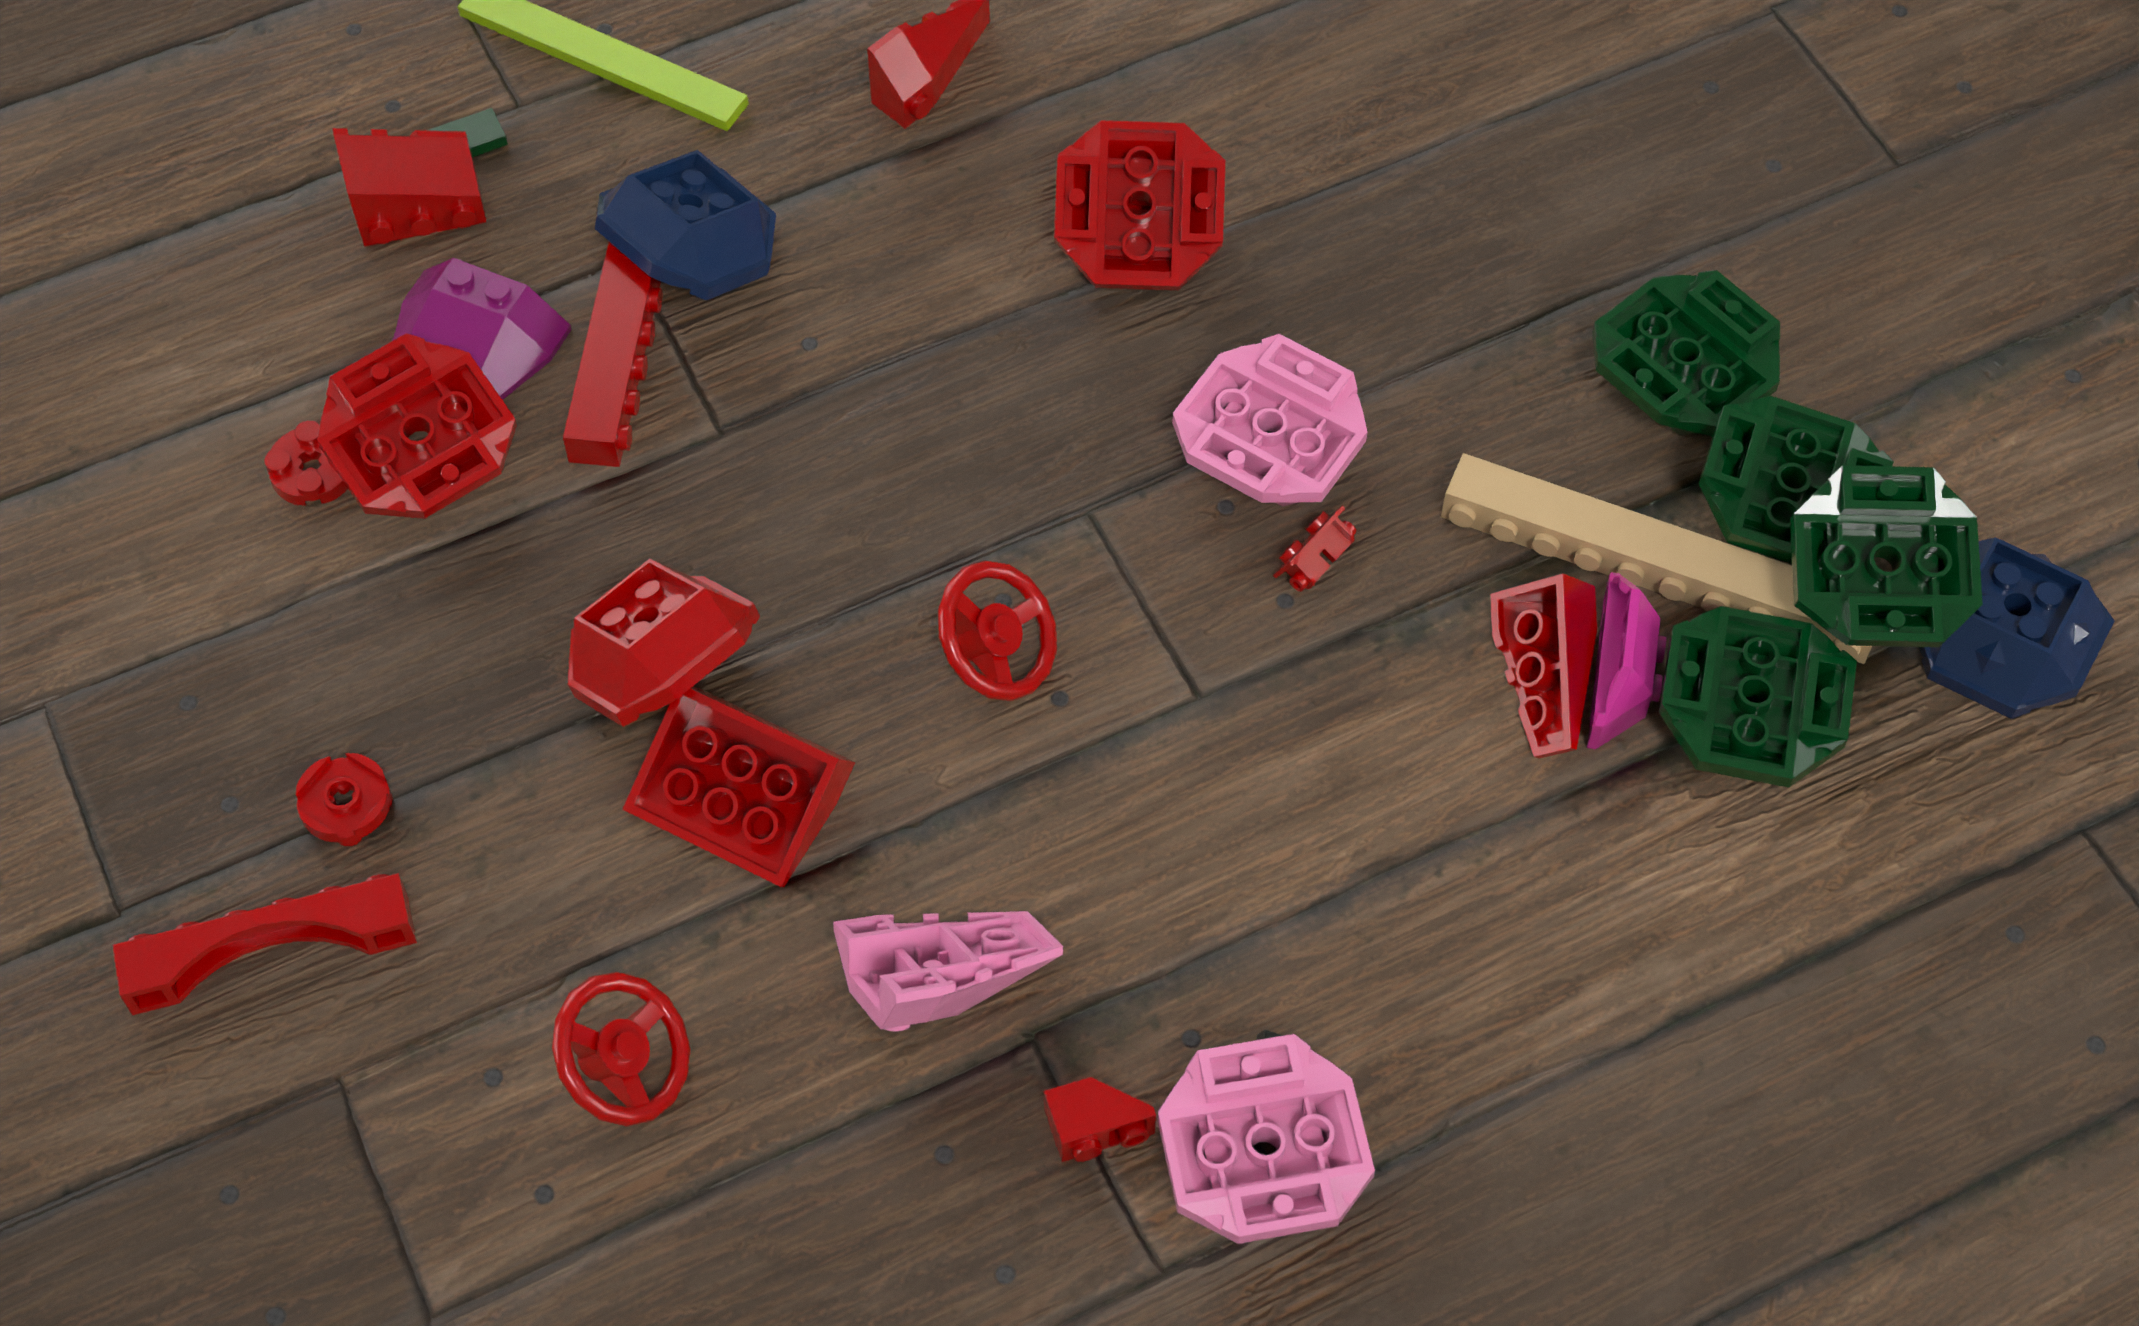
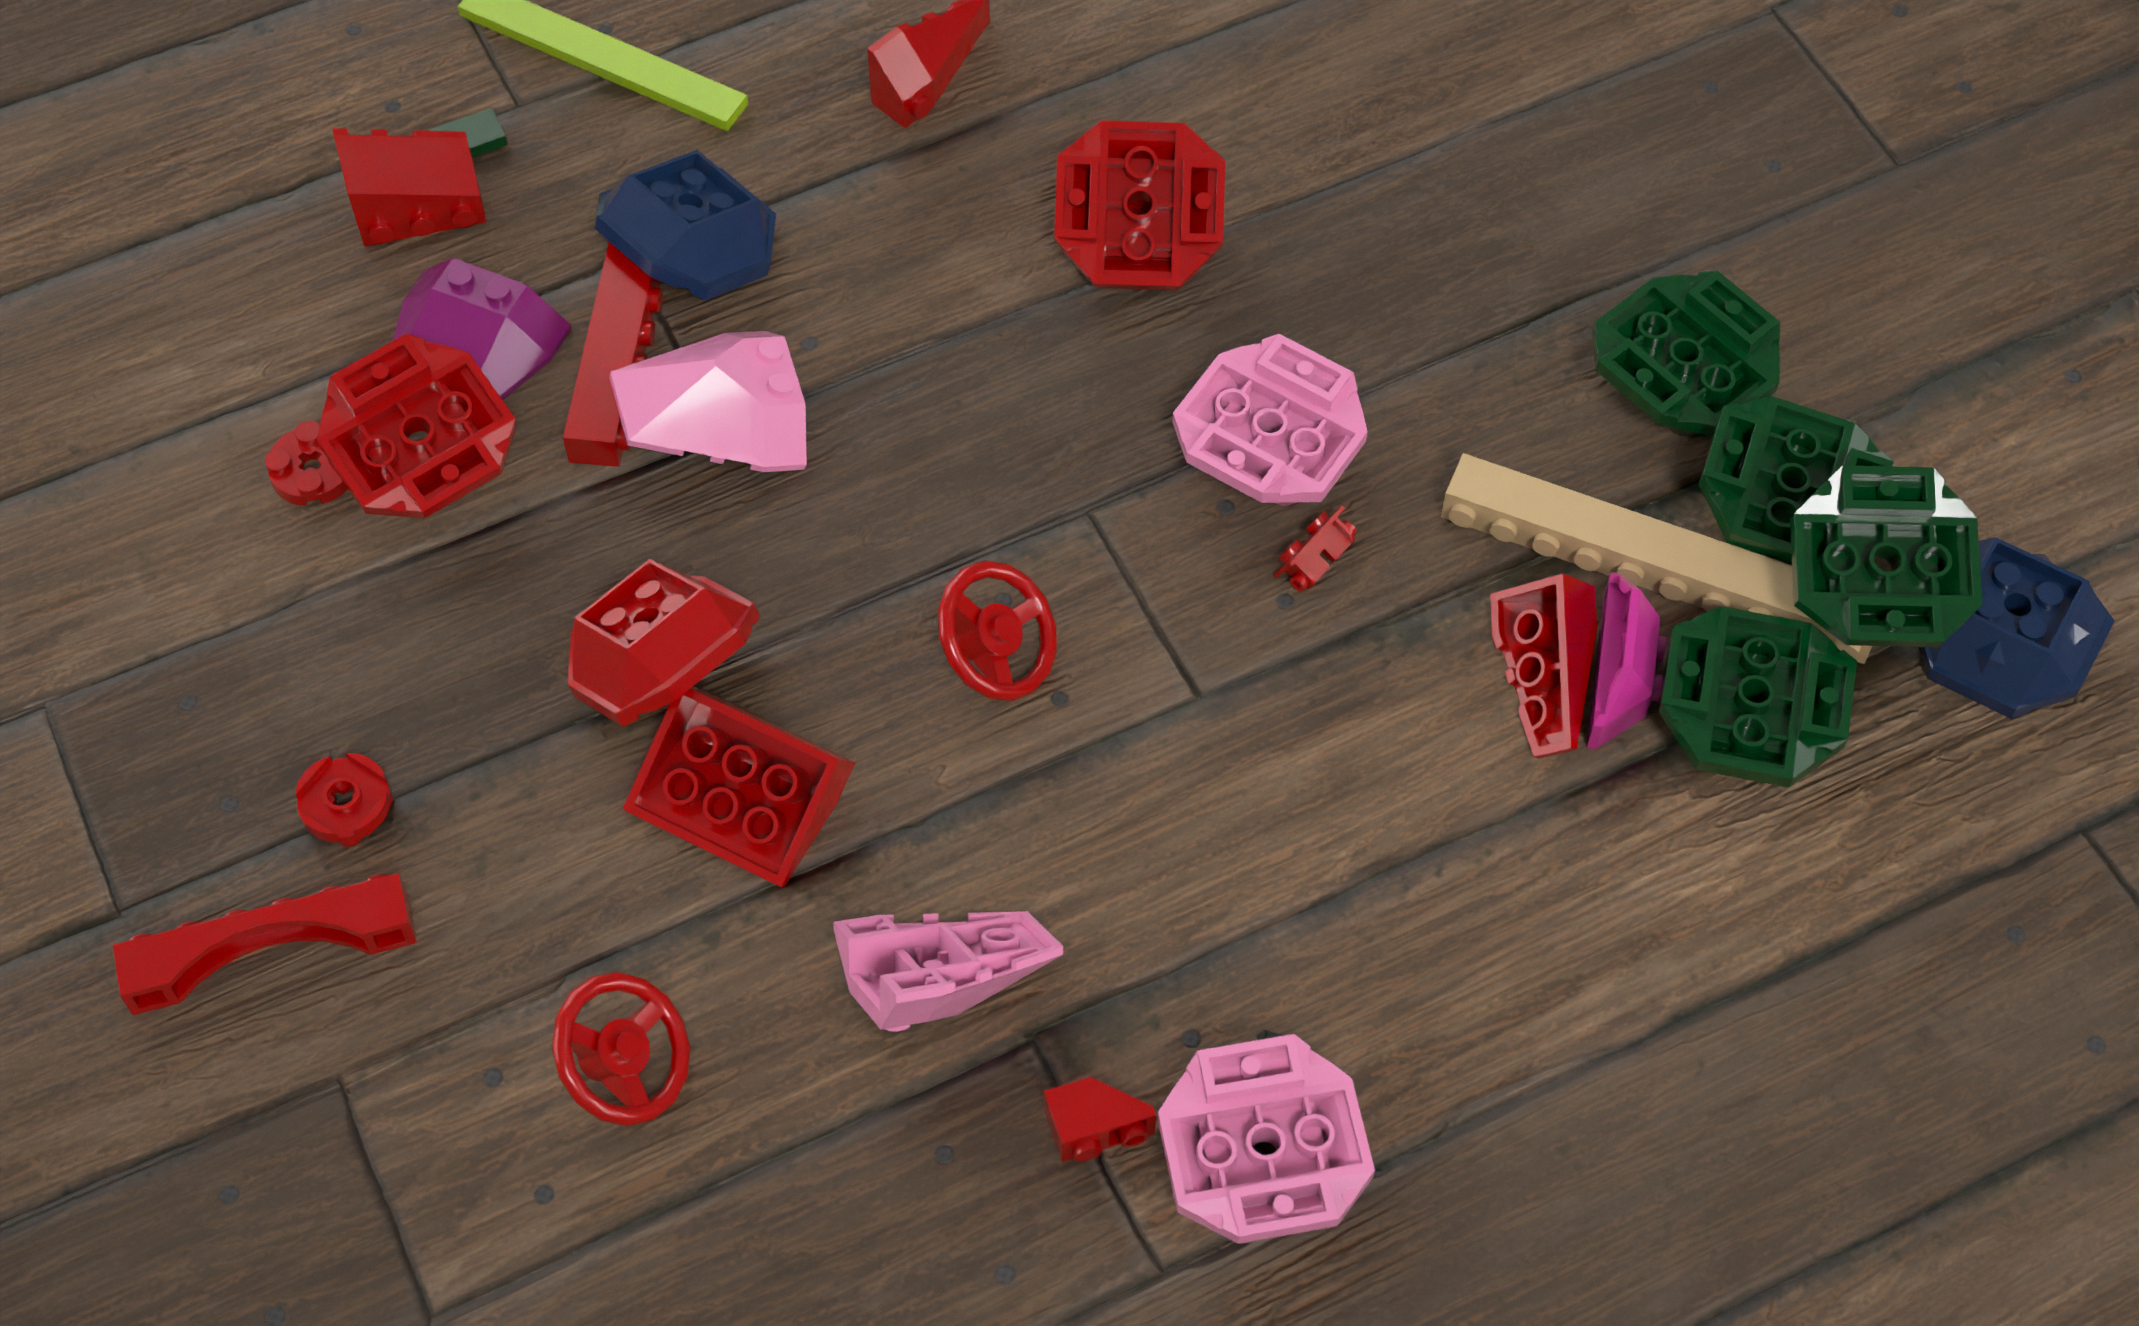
(719, 400): none -> bright pink wedge

